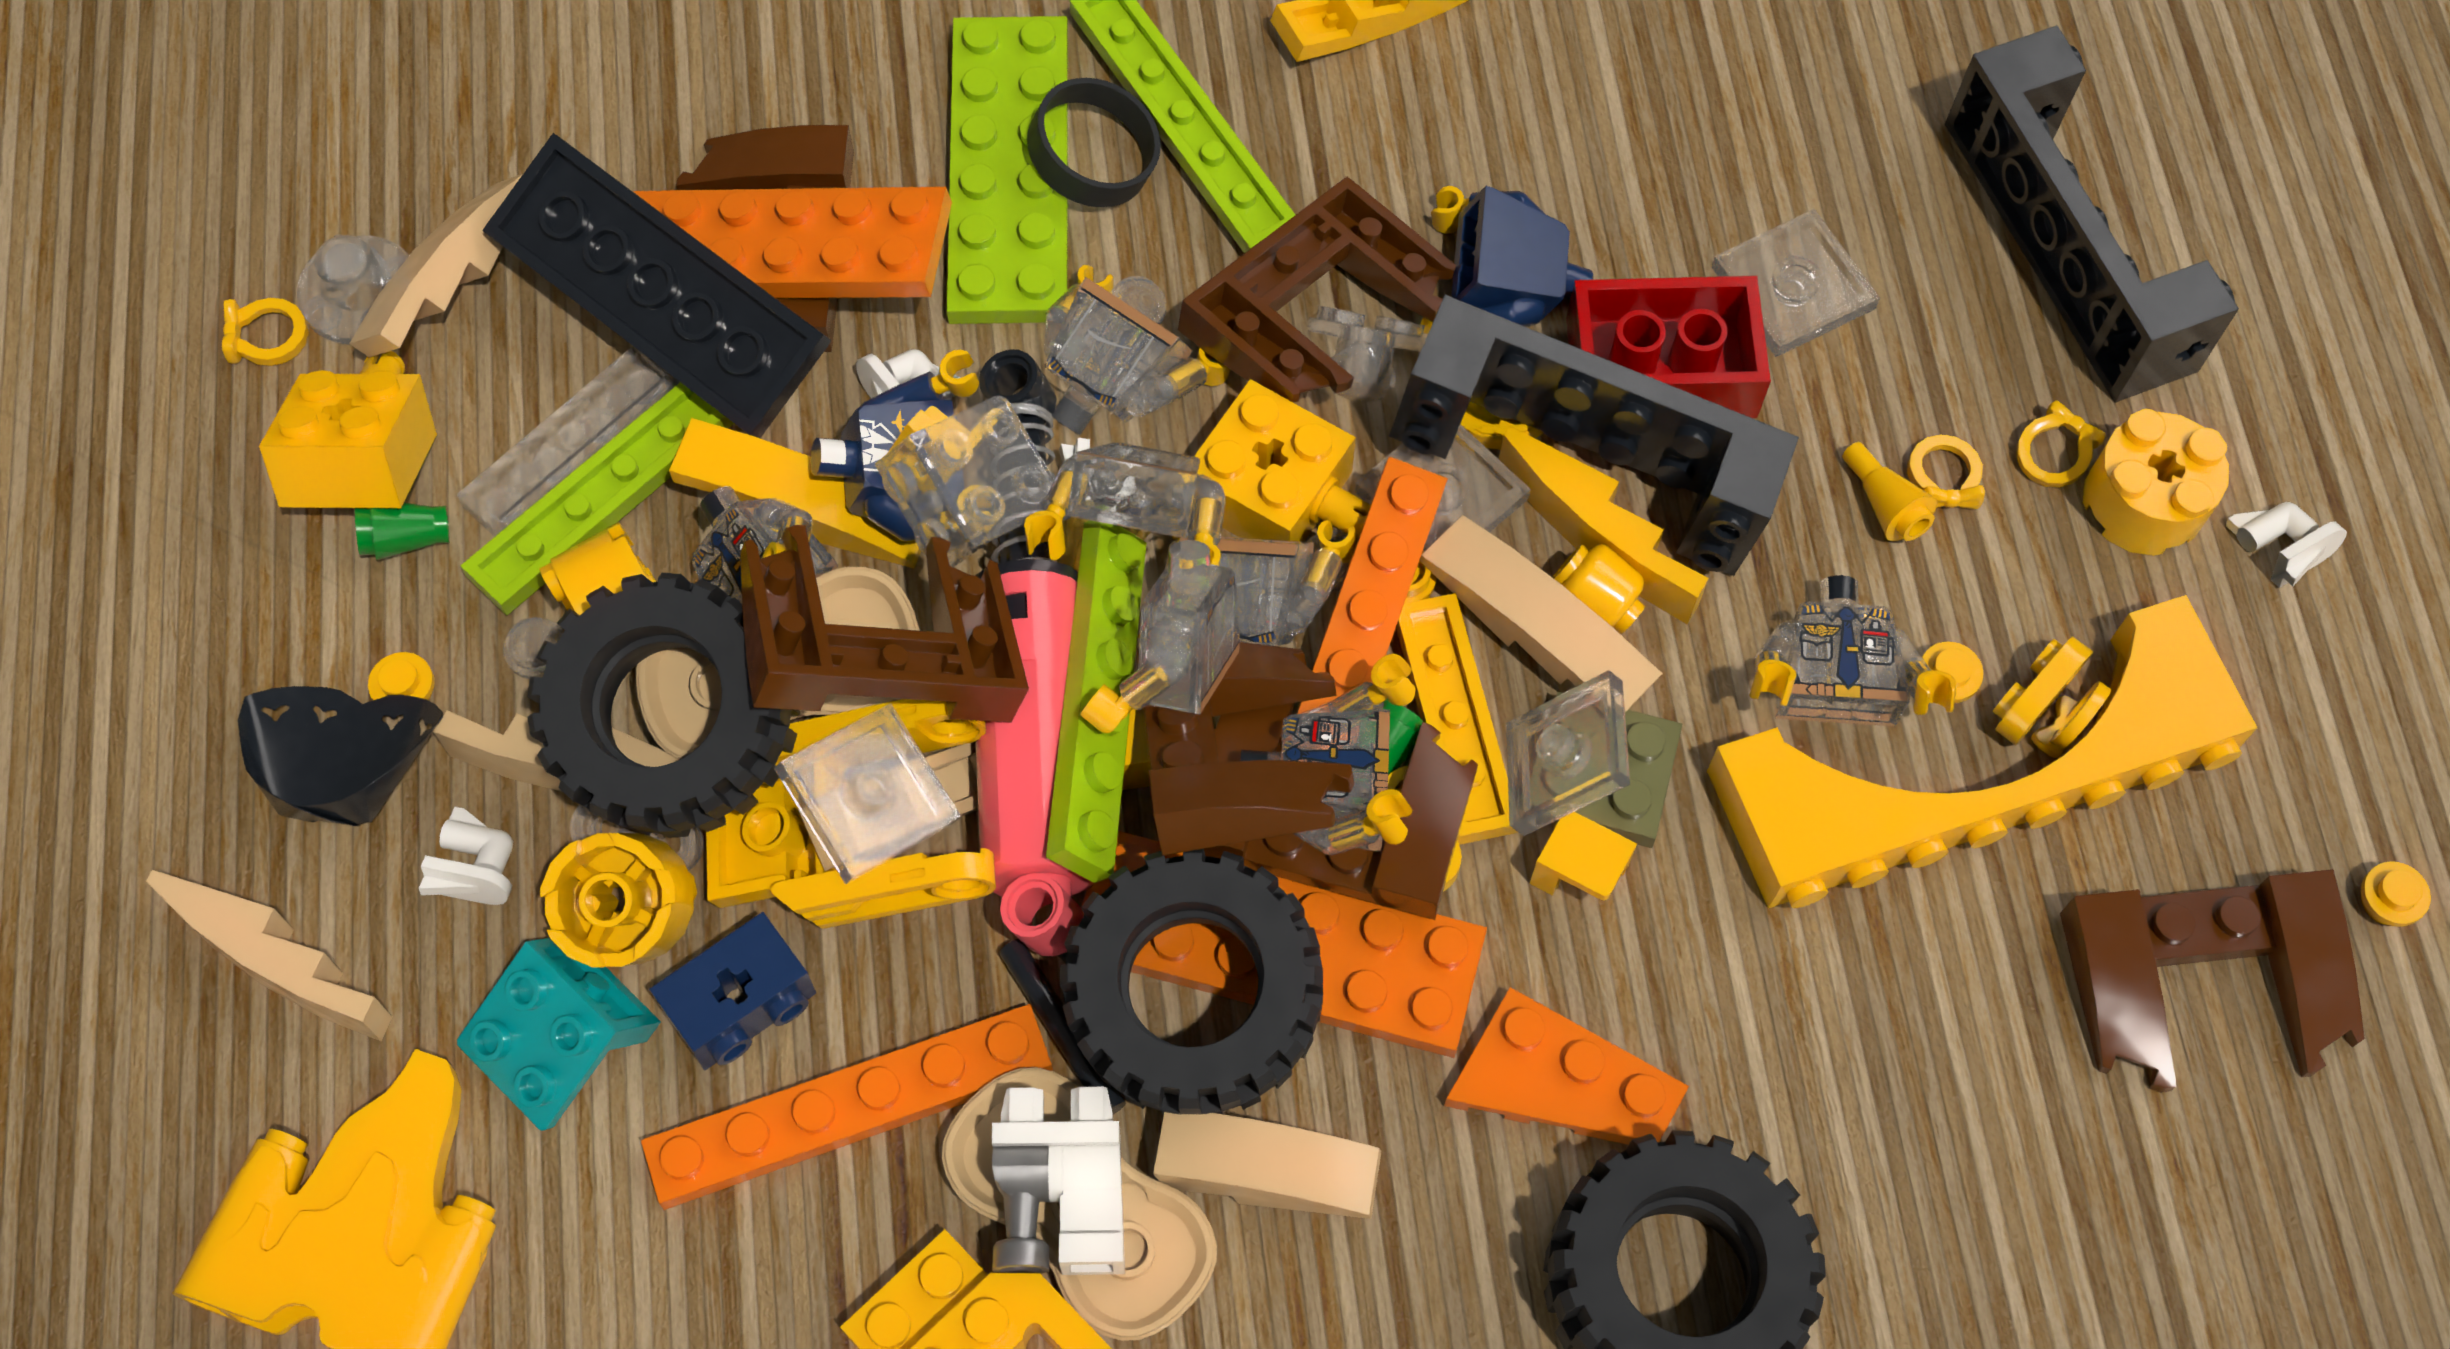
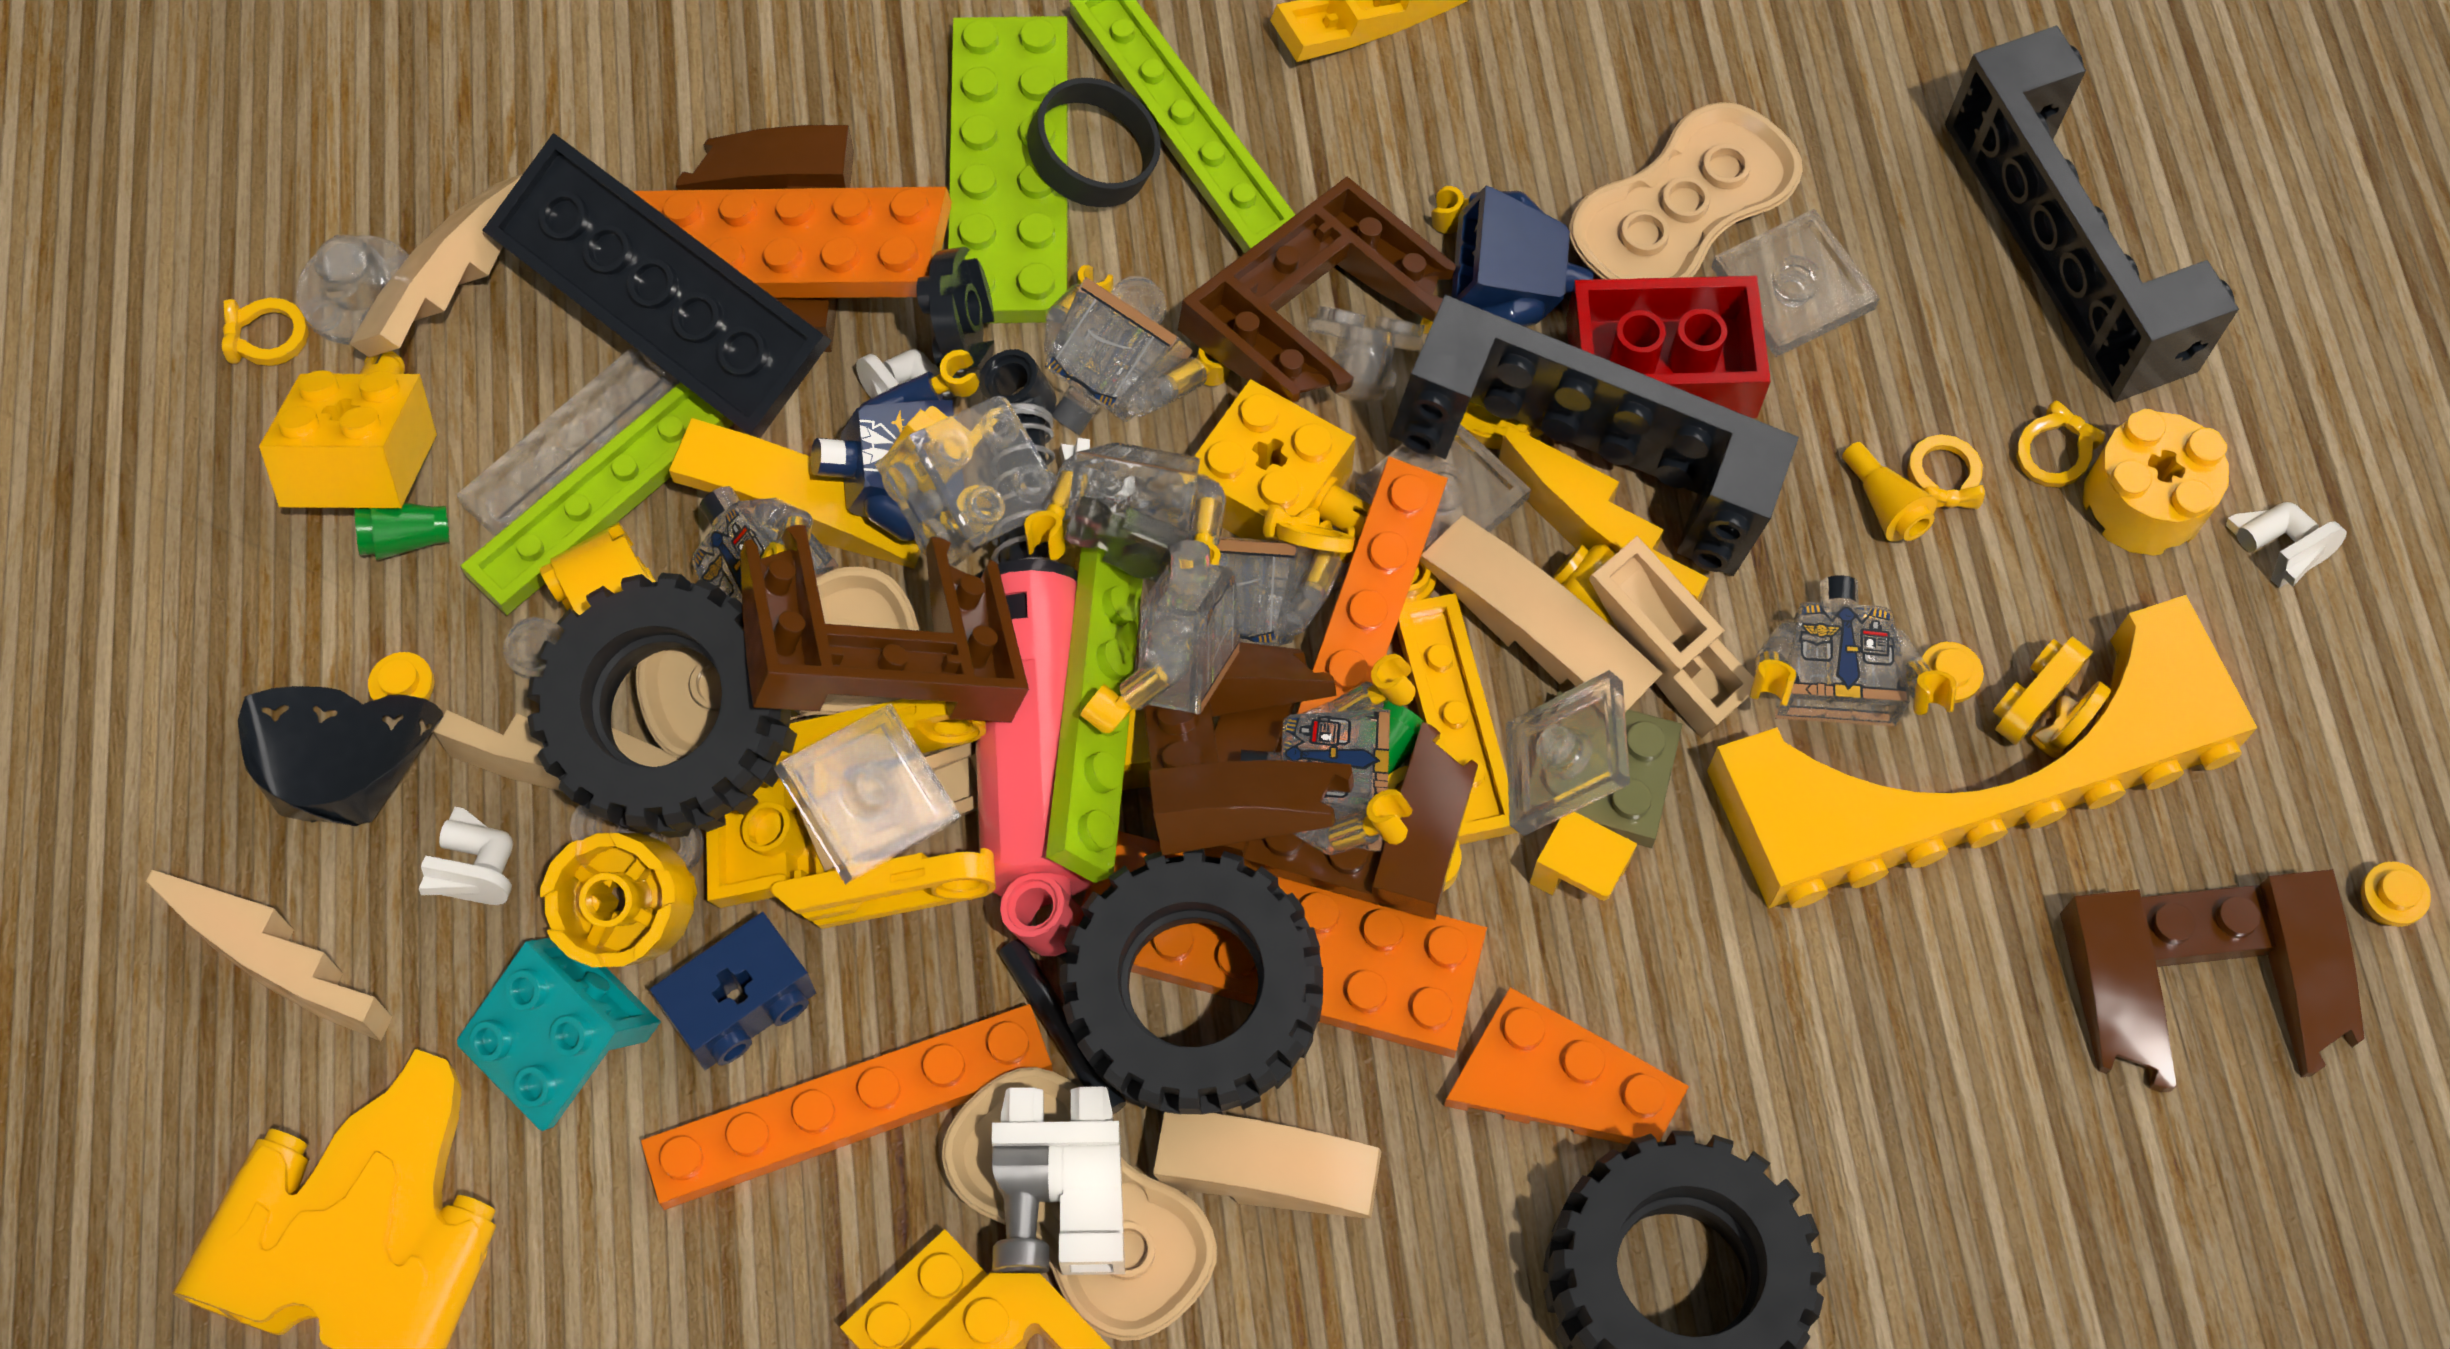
(958, 304): none -> black plate
(1130, 542): none -> clear smoke plate
(1304, 530): none -> yellow piece
(1673, 634): none -> tan slope
(1711, 174): none -> tan plate

